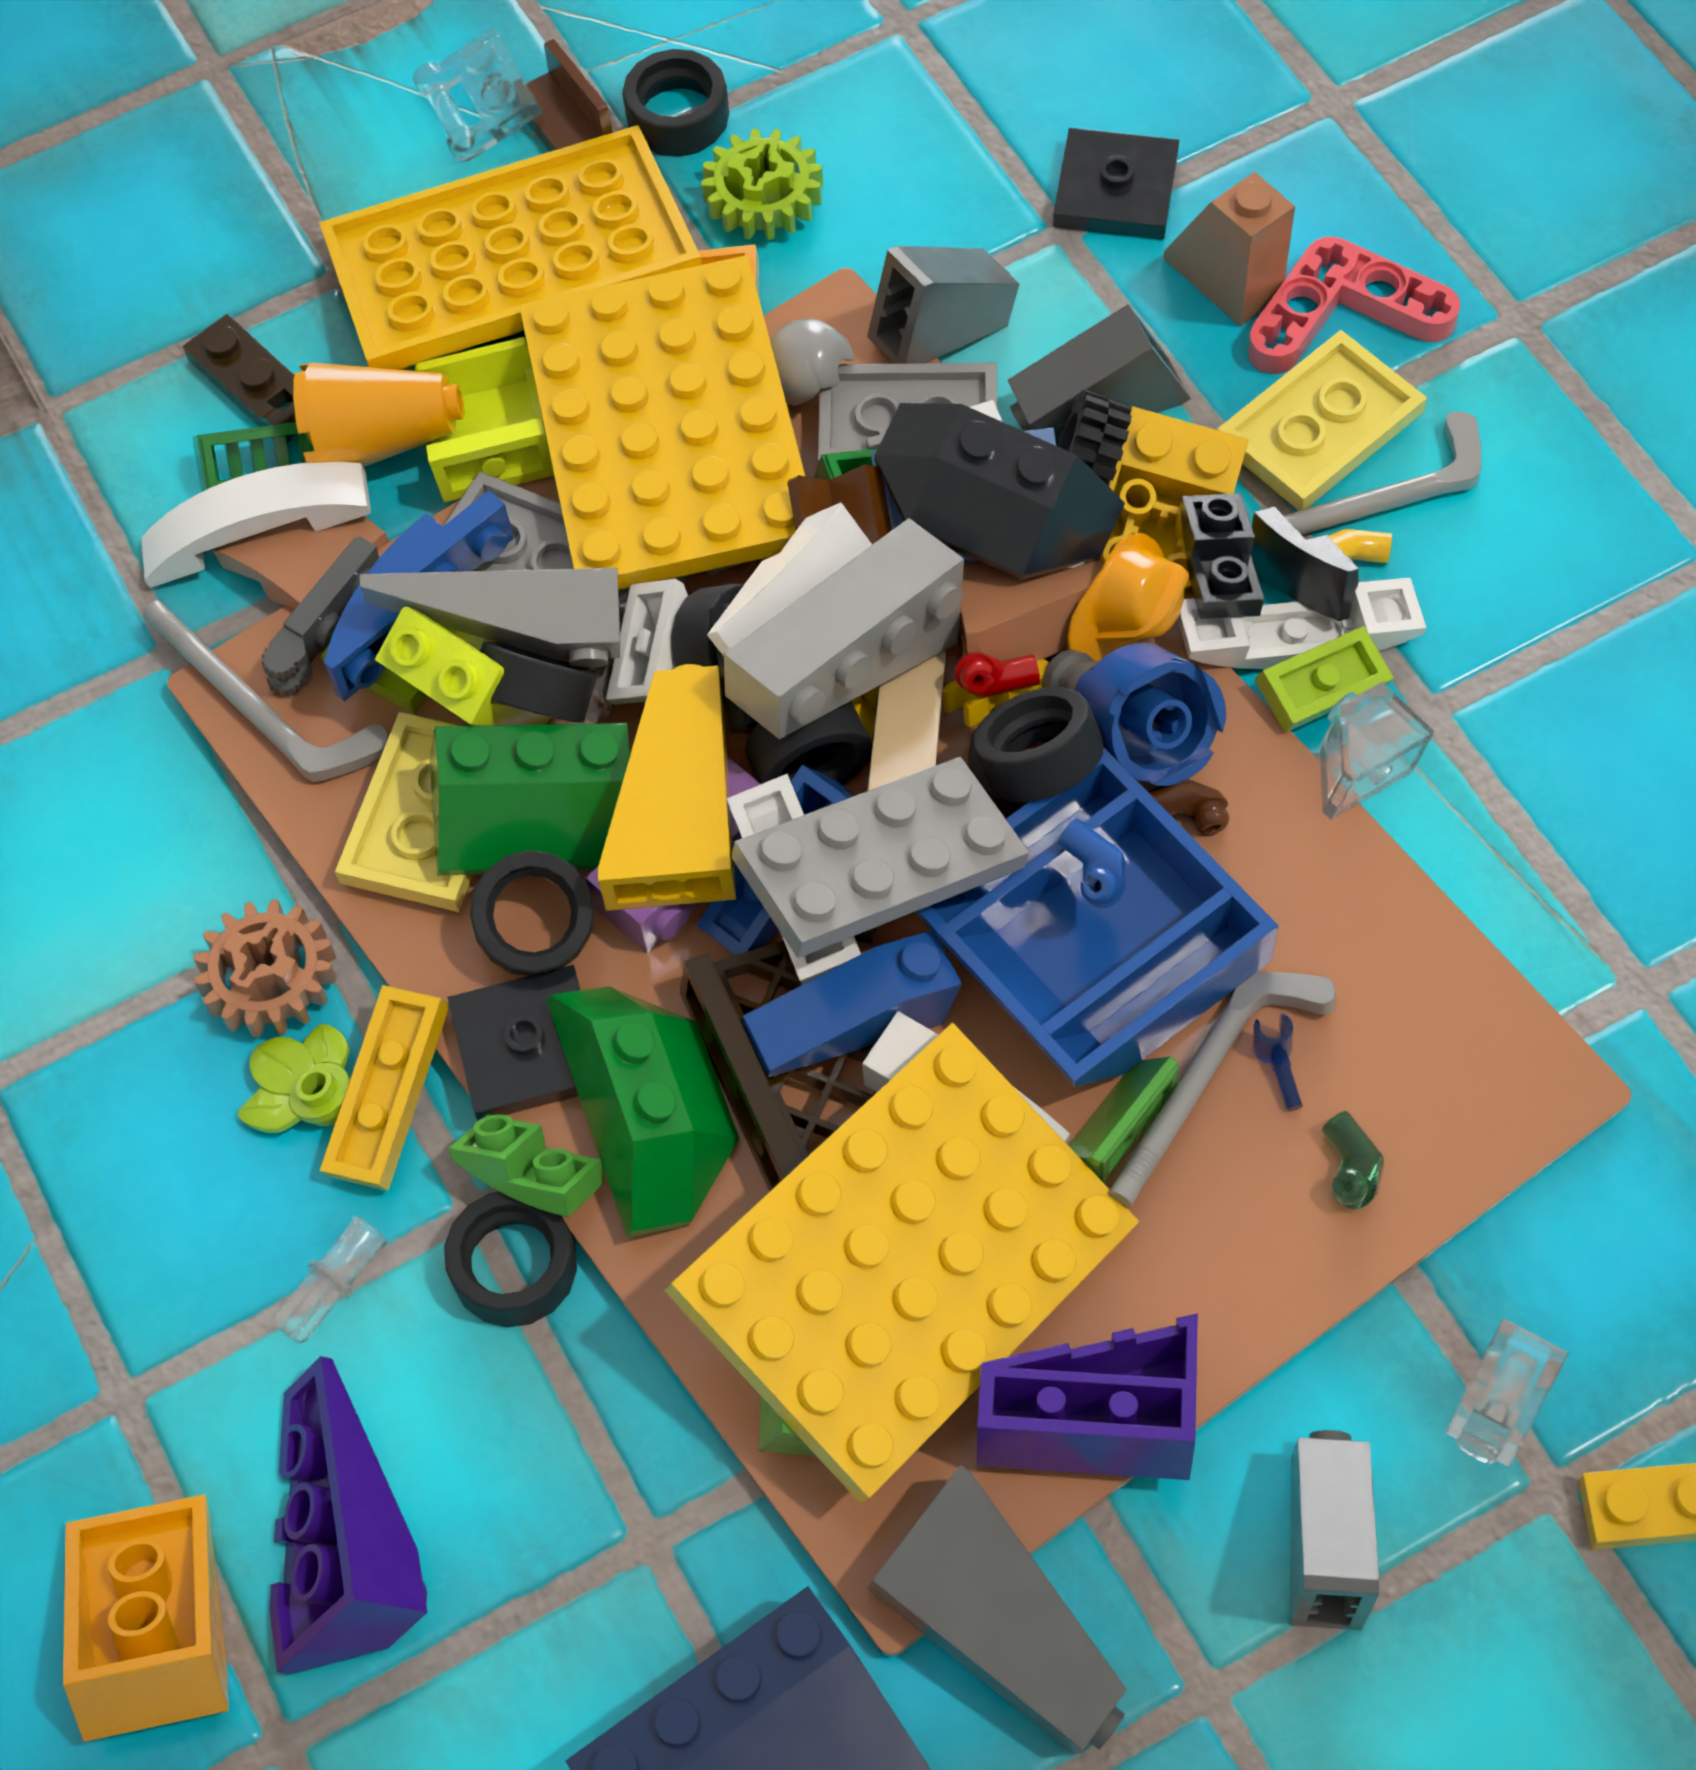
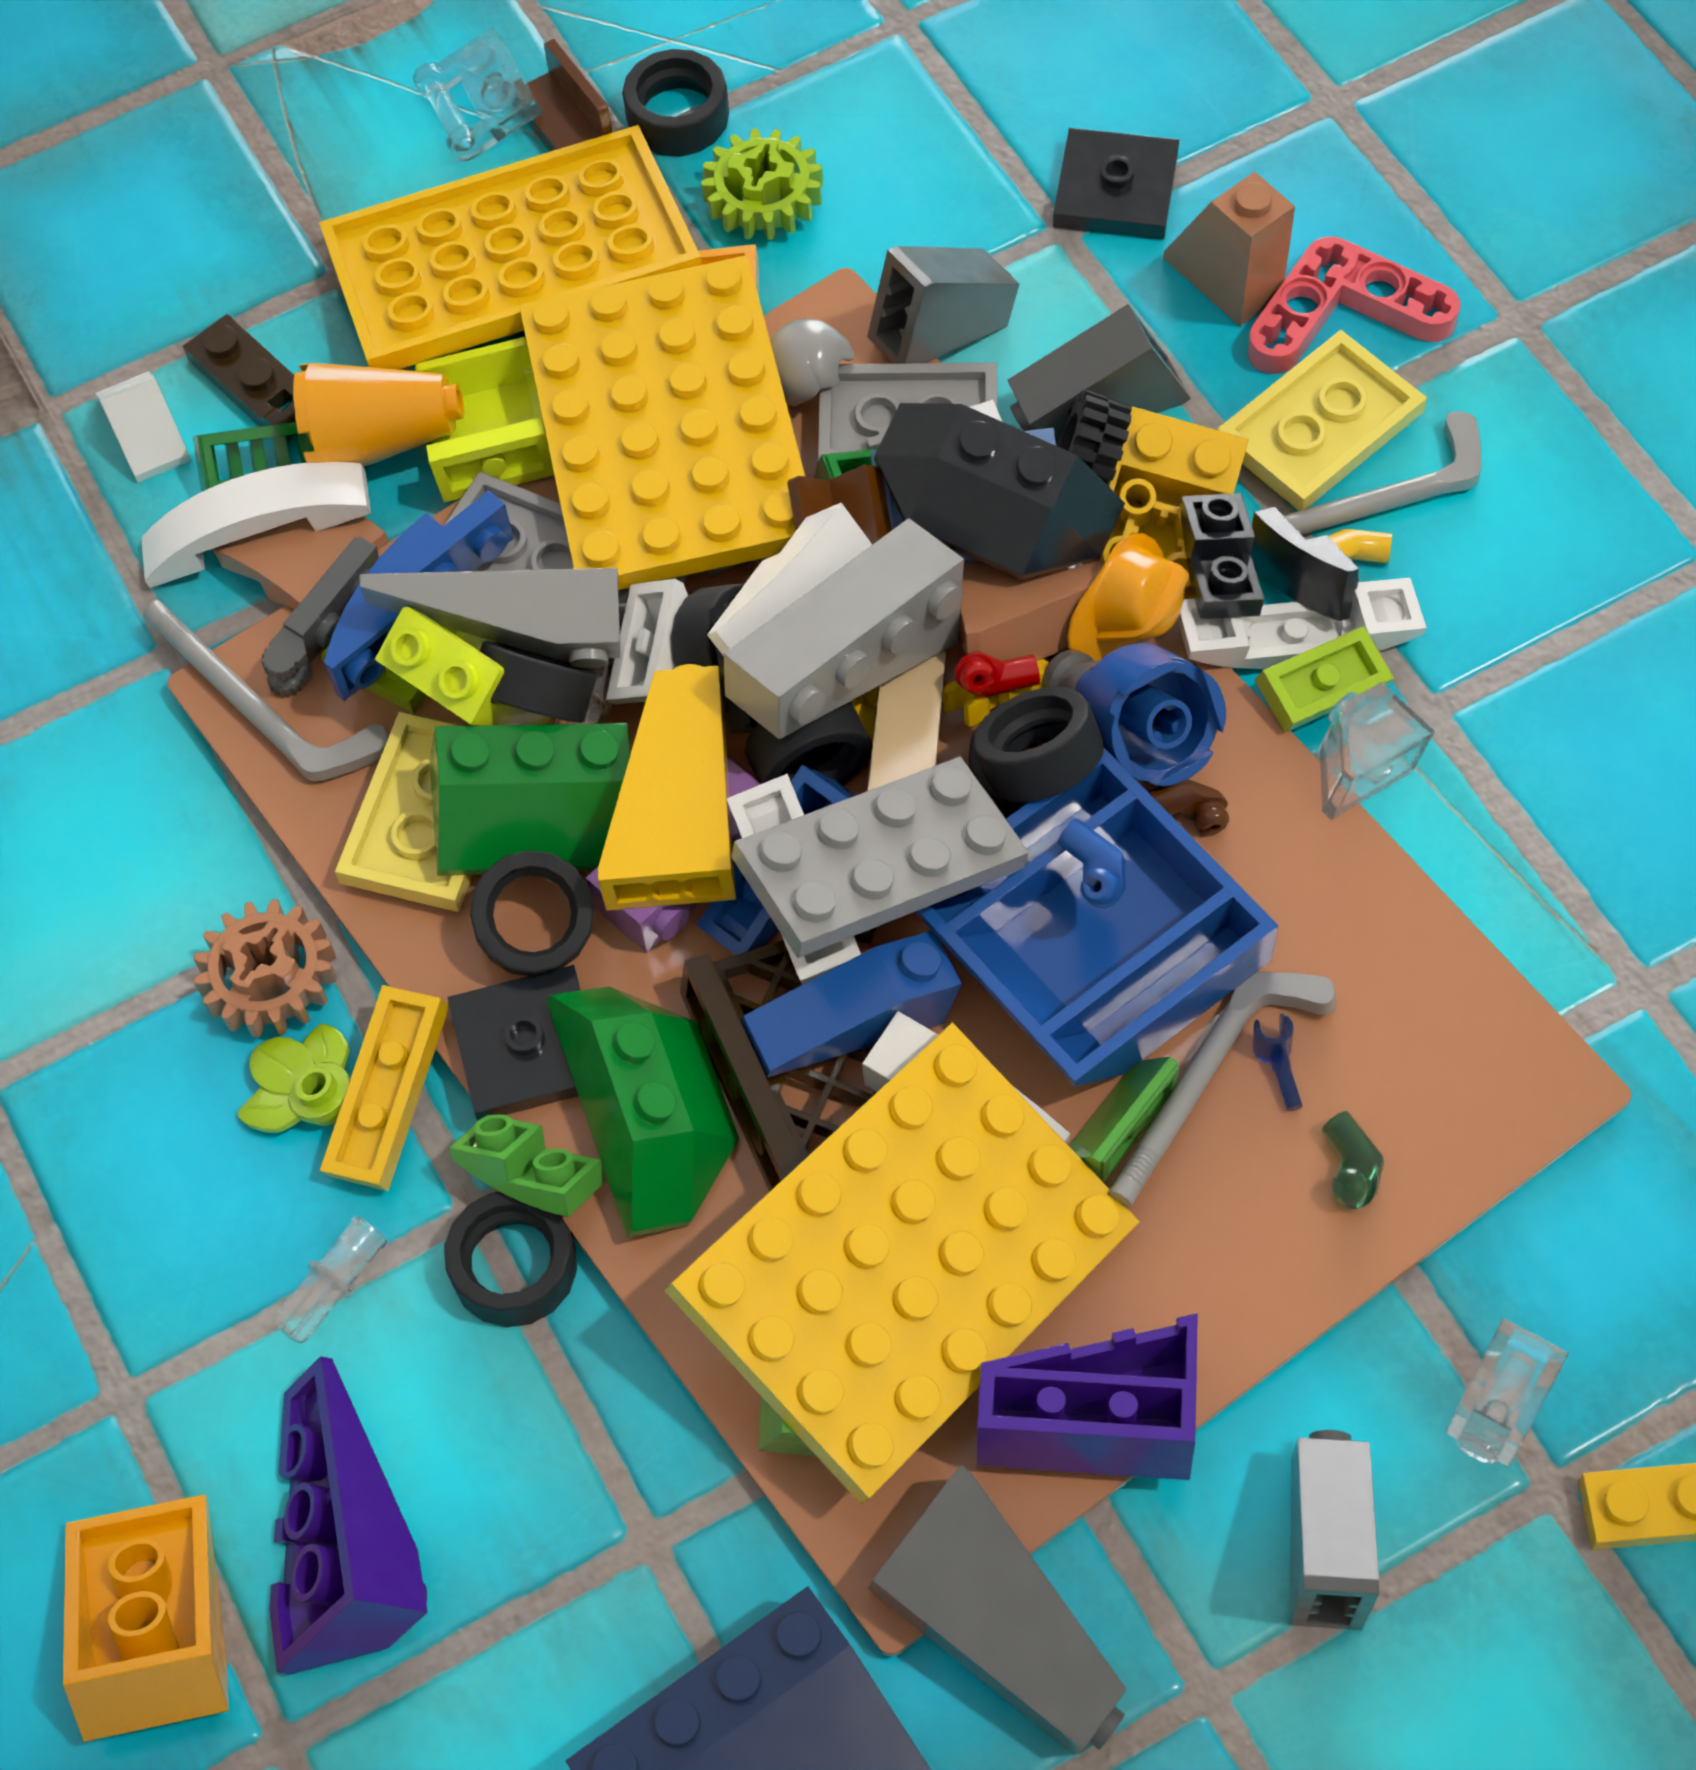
(143, 426): none -> white slope

